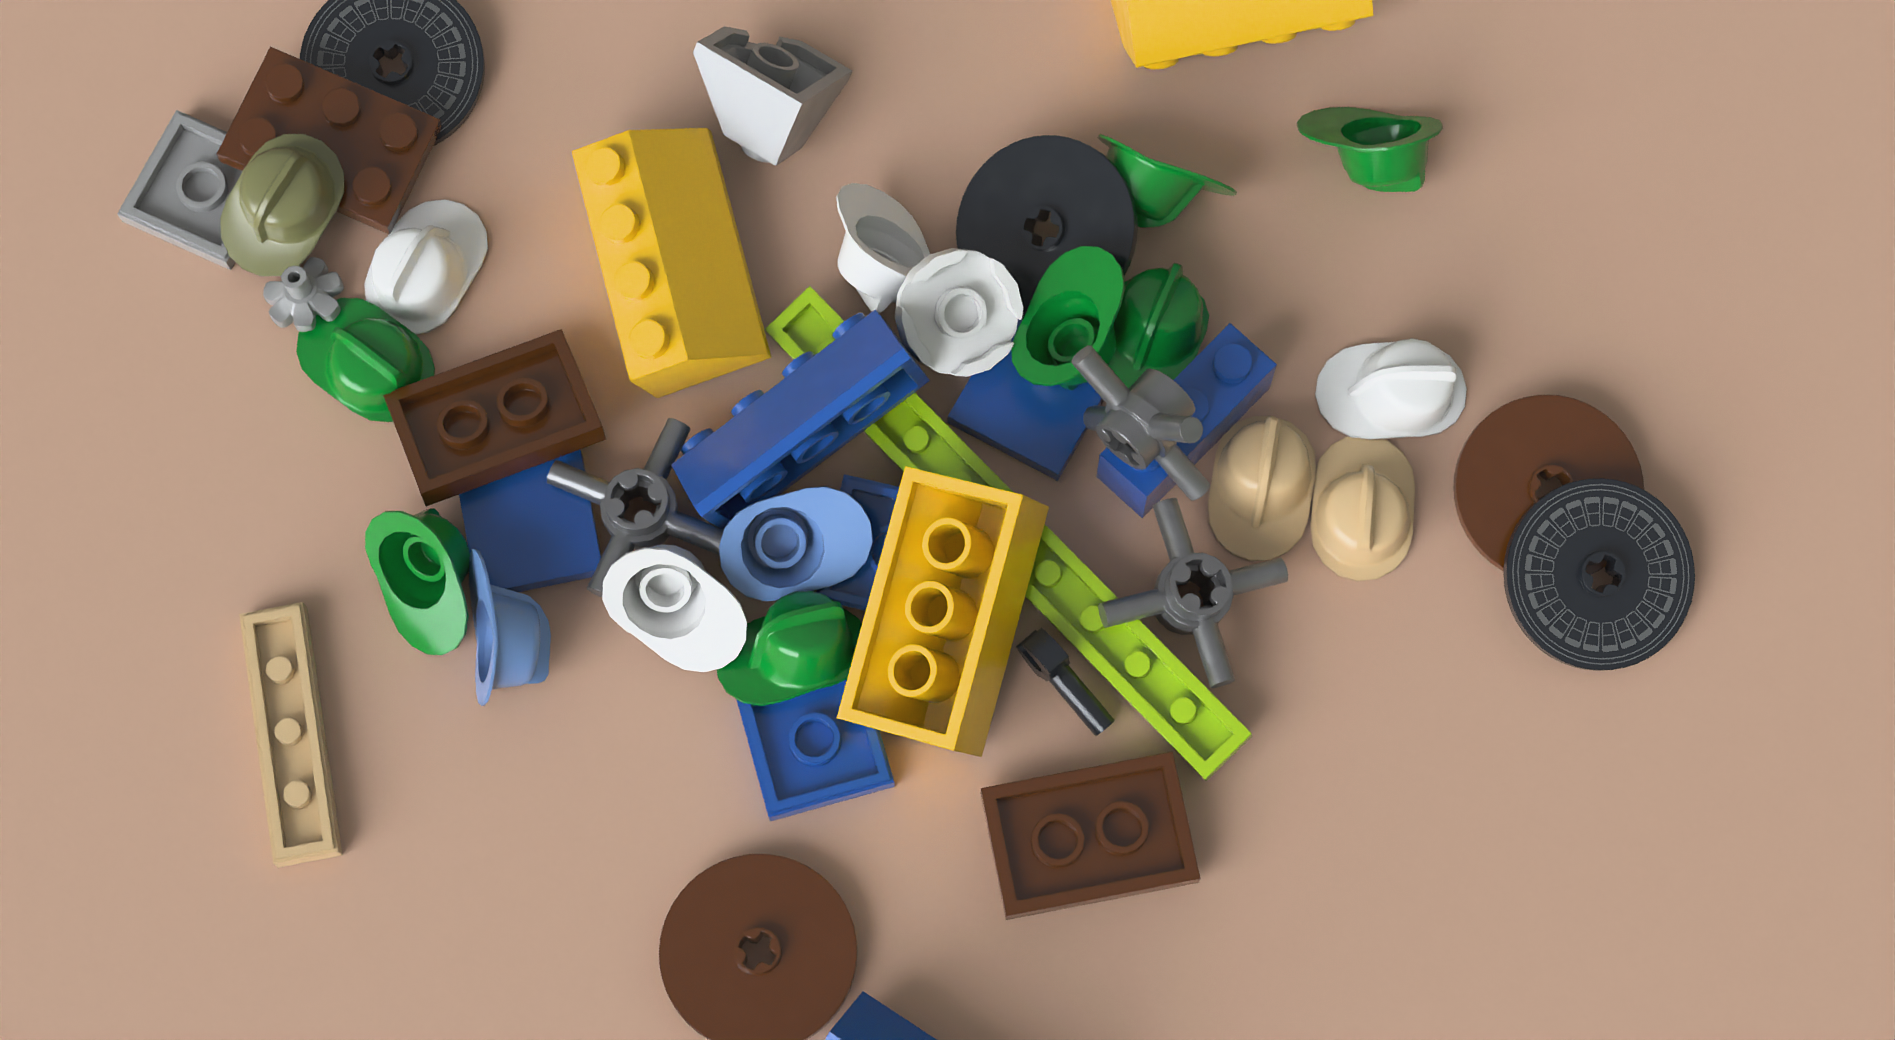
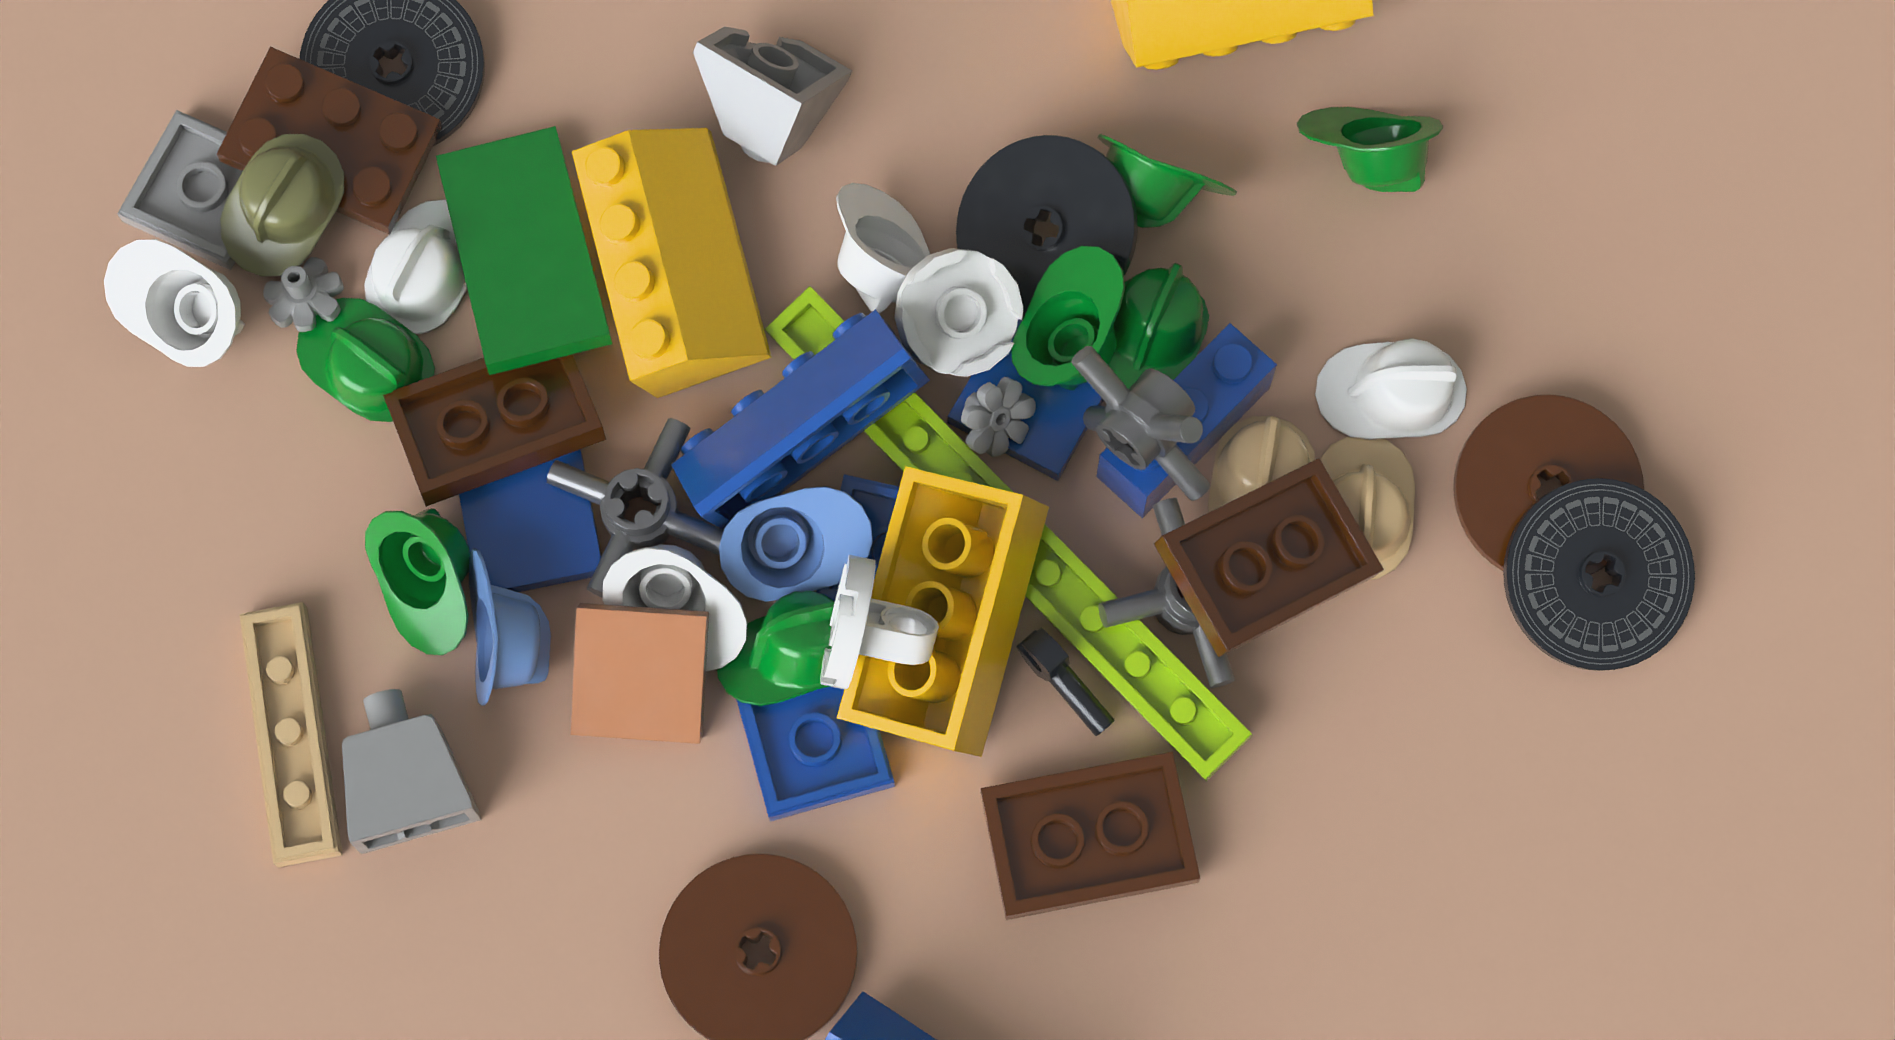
(173, 302): none -> white piece
(401, 778): none -> light grey torso
(523, 250): none -> green tile
(639, 673): none -> nougat tile
(872, 627): none -> white tile
(996, 416): none -> light grey plant
(1268, 557): none -> reddish brown plate

